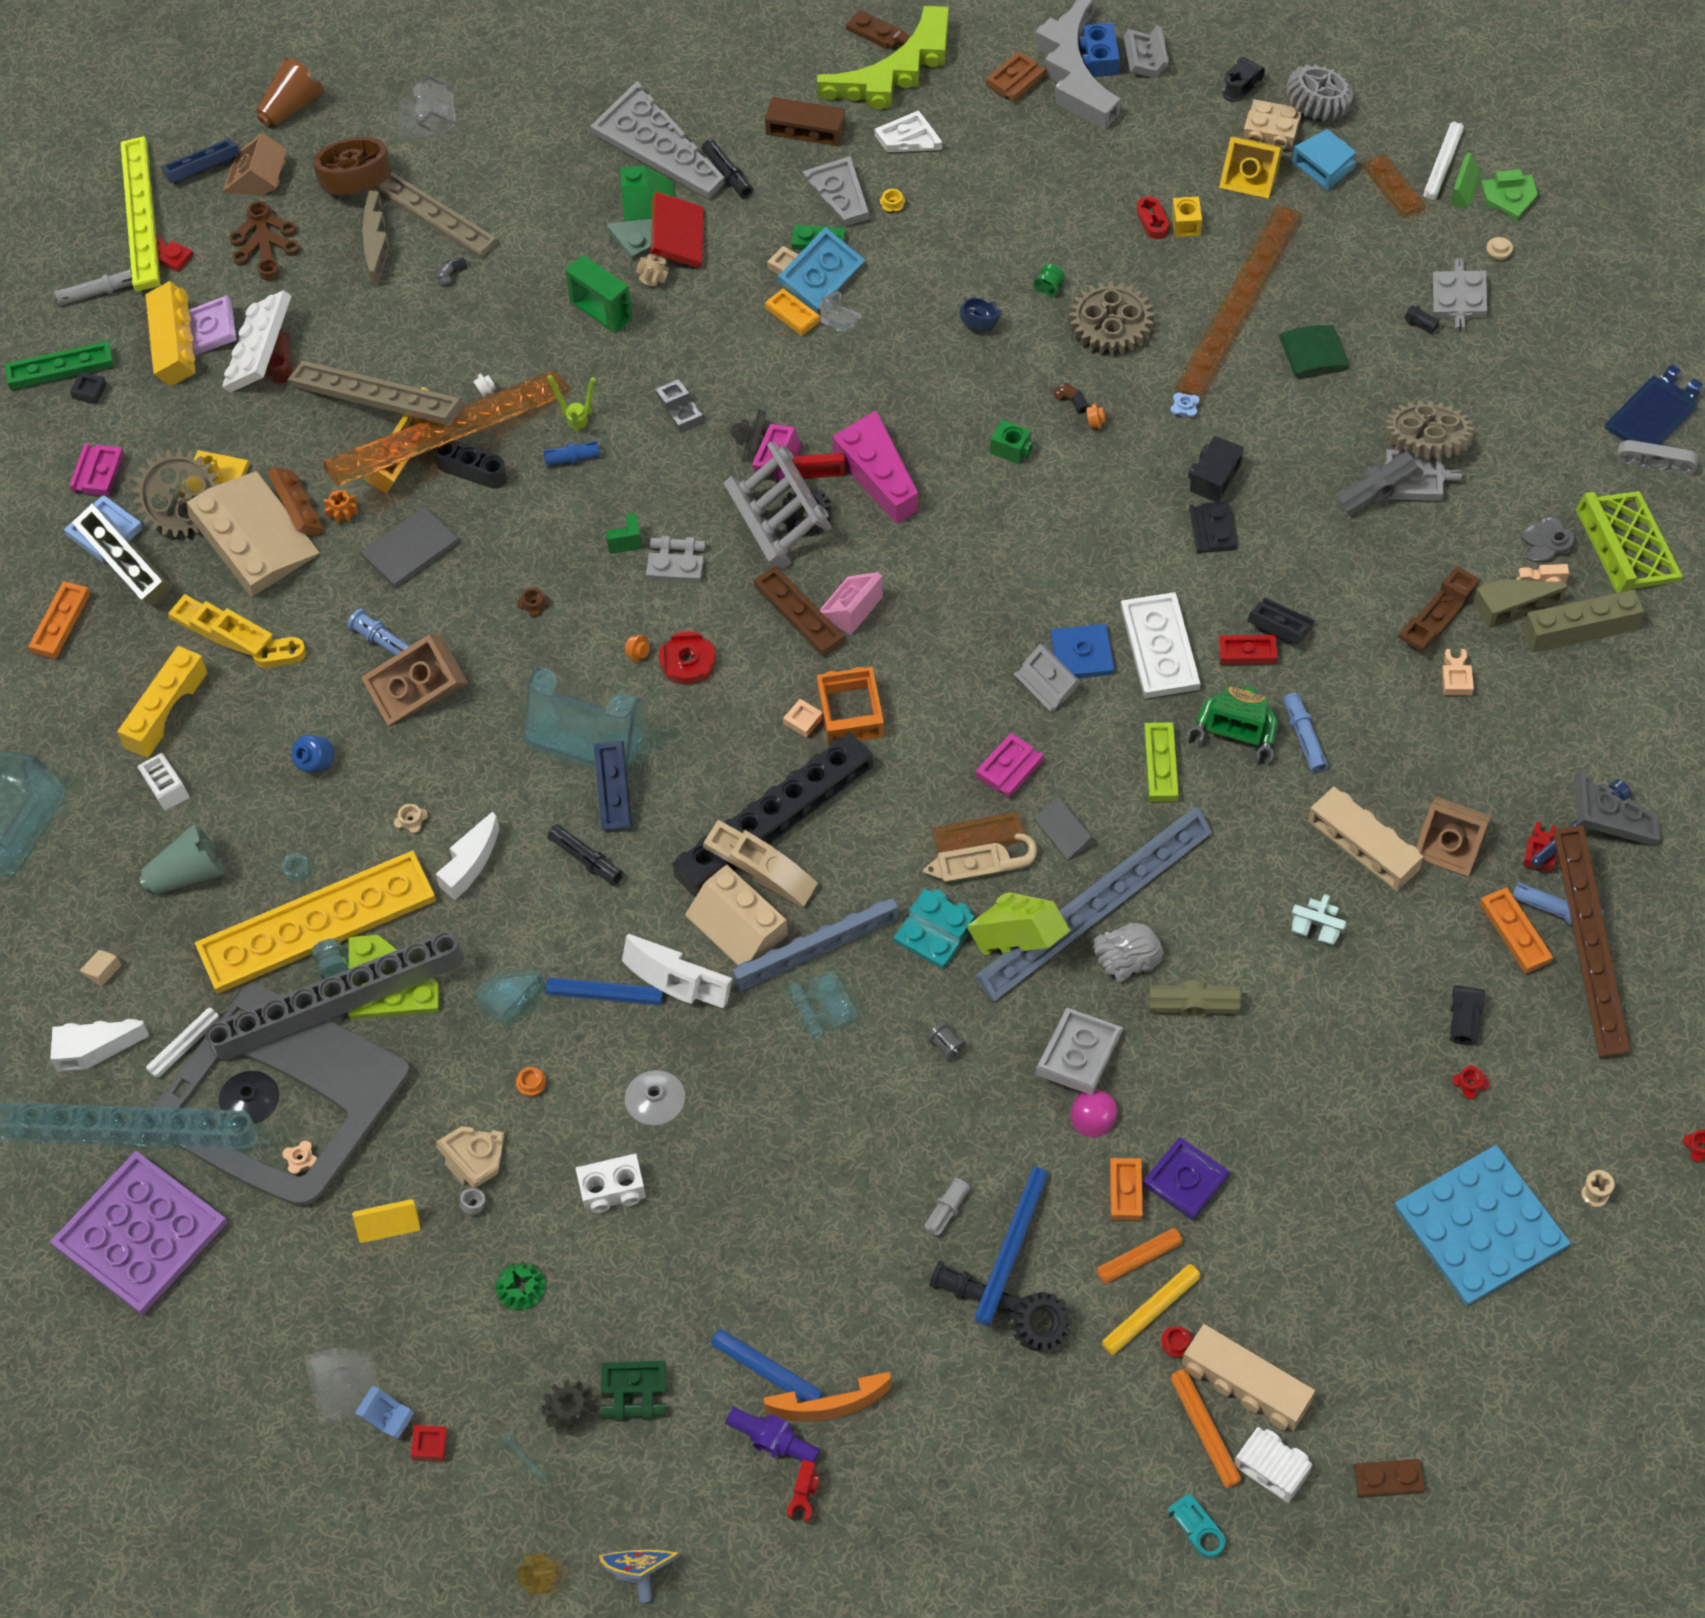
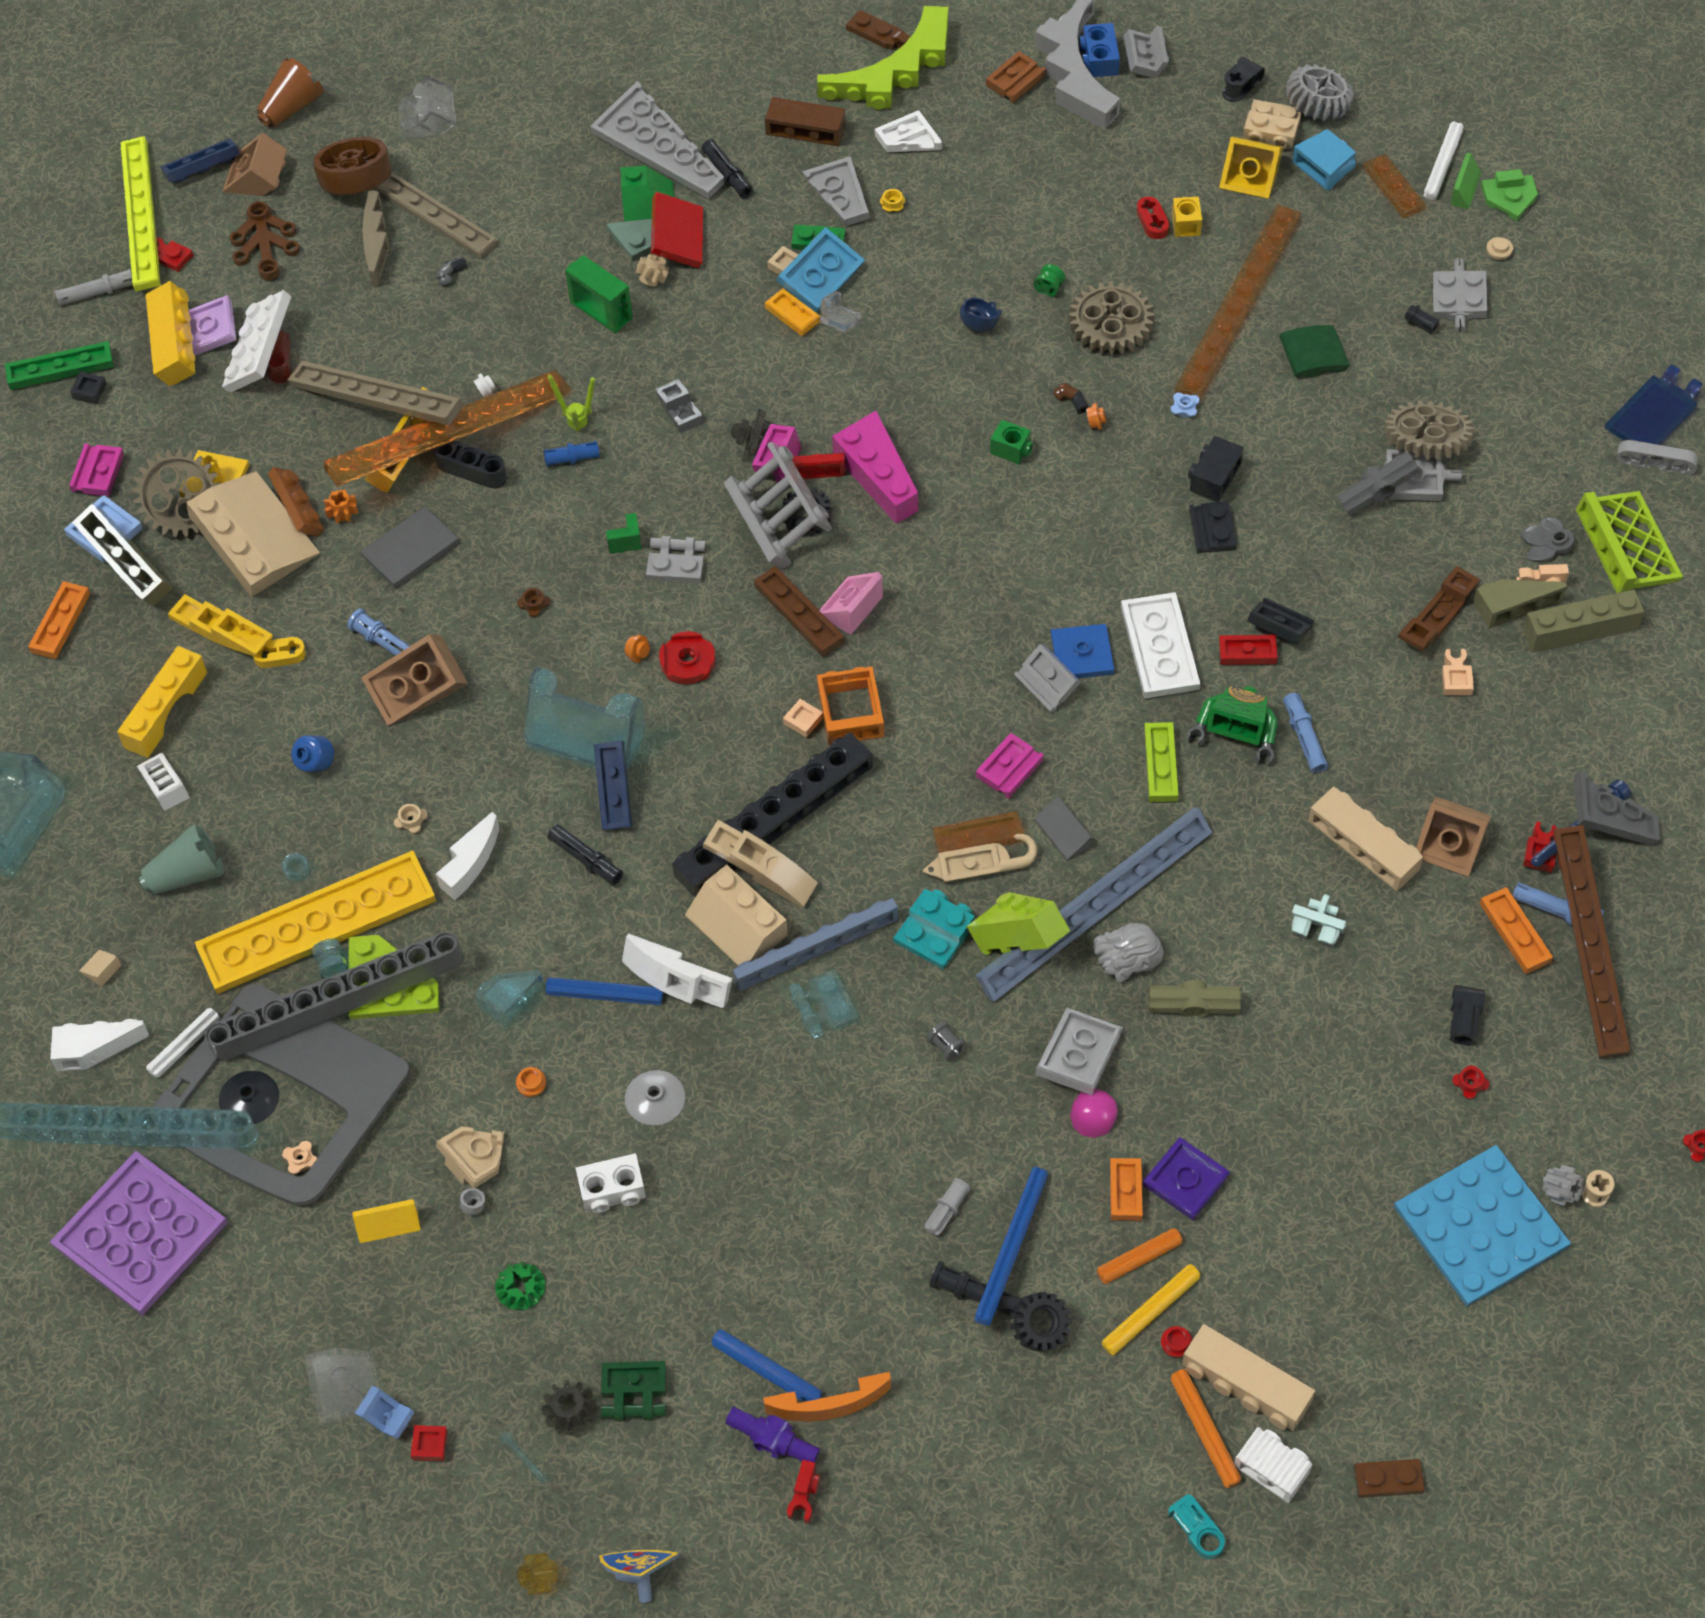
(1563, 1185): none -> light grey gear

